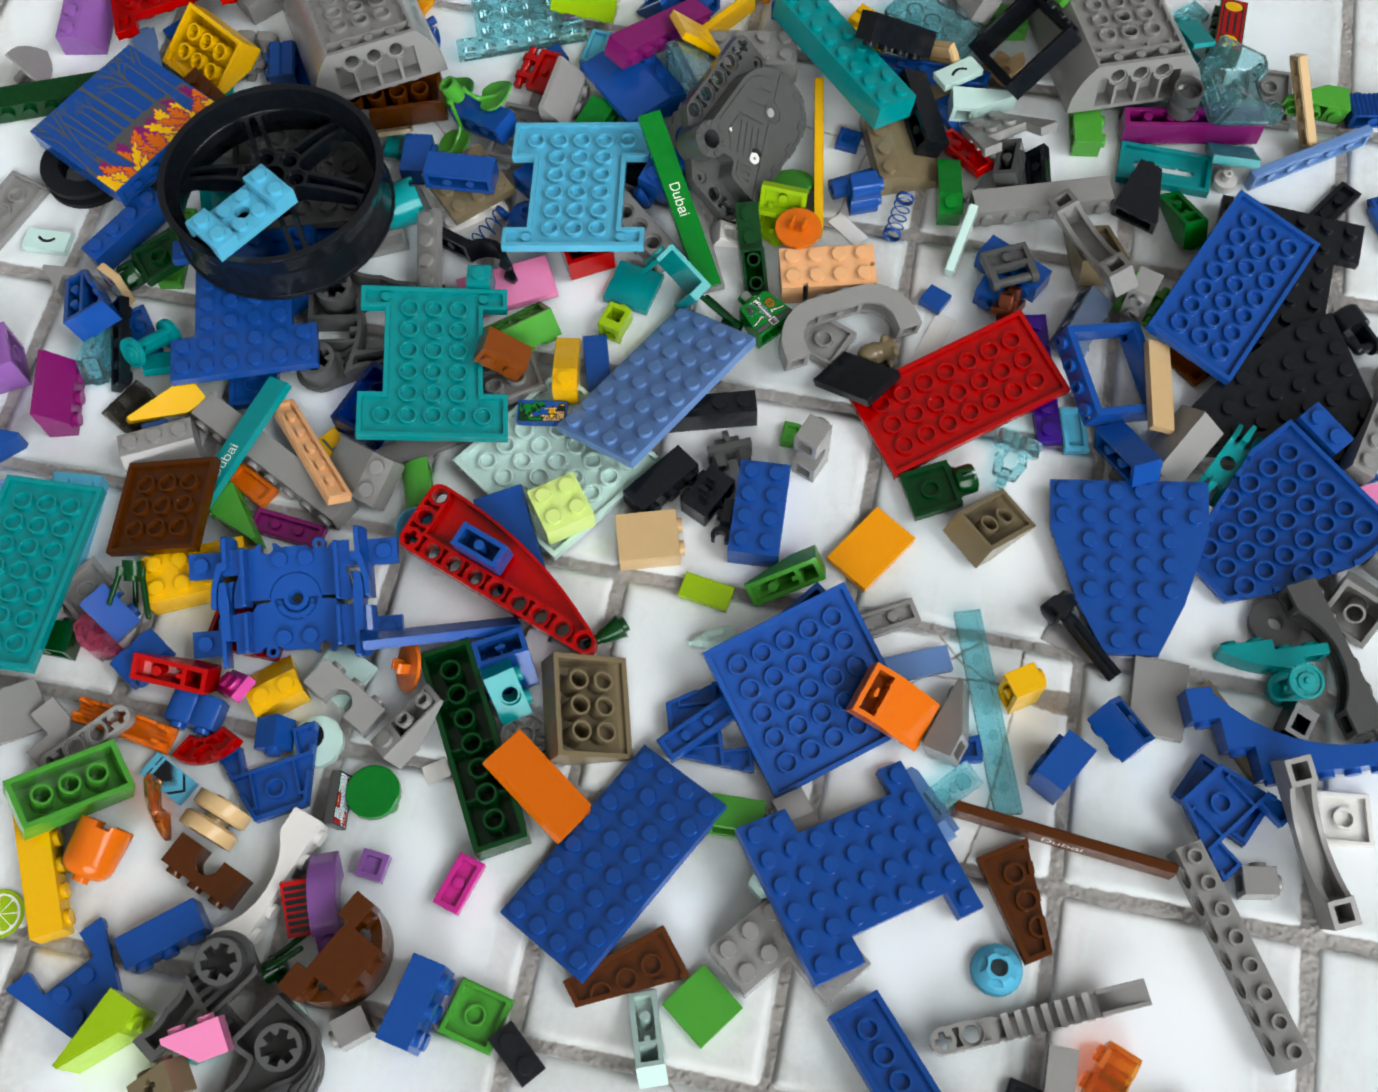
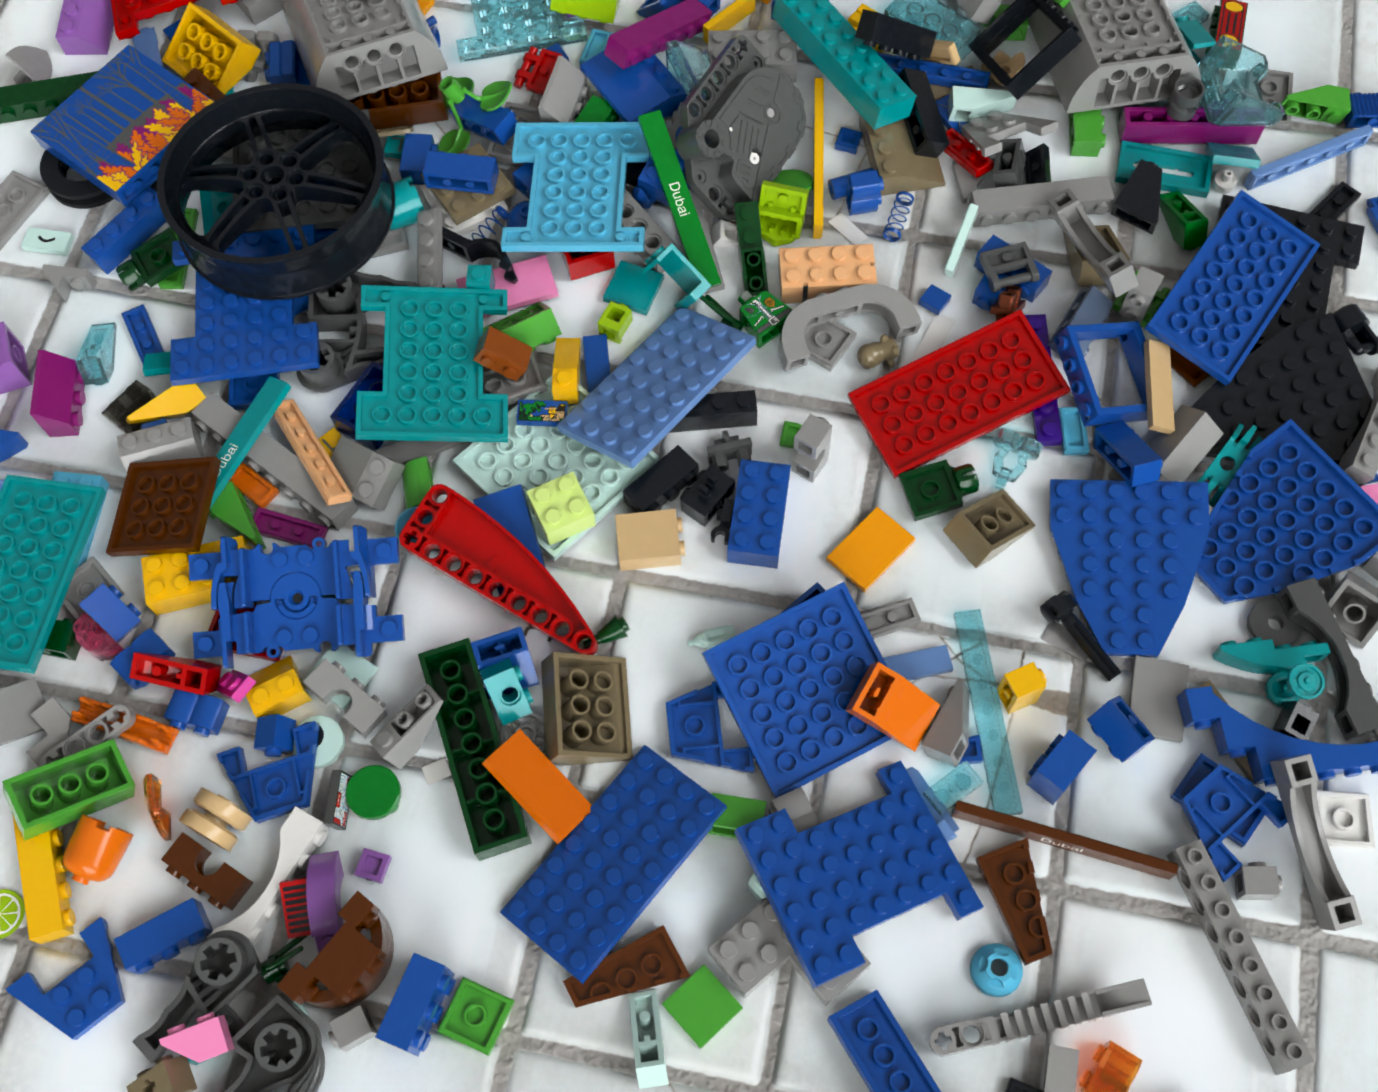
(87, 306): blue wedge -> none
(106, 1031): lime slope -> none
(115, 282): tan tile -> none
(120, 369): black plate -> none
(134, 572): dark green plant -> none
(136, 351): teal hose -> none
(173, 780): medium azure tile -> none
(207, 750): red tile -> none
(262, 197): medium azure piece -> none
(407, 667): orange piece -> none
(436, 633): blue tile -> none
(459, 884): dark pink plate -> none
(482, 548): blue brick -> none
(516, 1053): black plate -> none
(694, 33): yellow tile -> none
(695, 729): blue tile -> none
(706, 592): lime tile -> none
(787, 576): bright green slope -> none
(798, 228): orange piece -> none
(857, 378): black tile -> none
(949, 192): green slope -> none
(958, 73): light aqua tile -> none
(1303, 100): tan tile -> none
(1324, 430): blue brick -> none

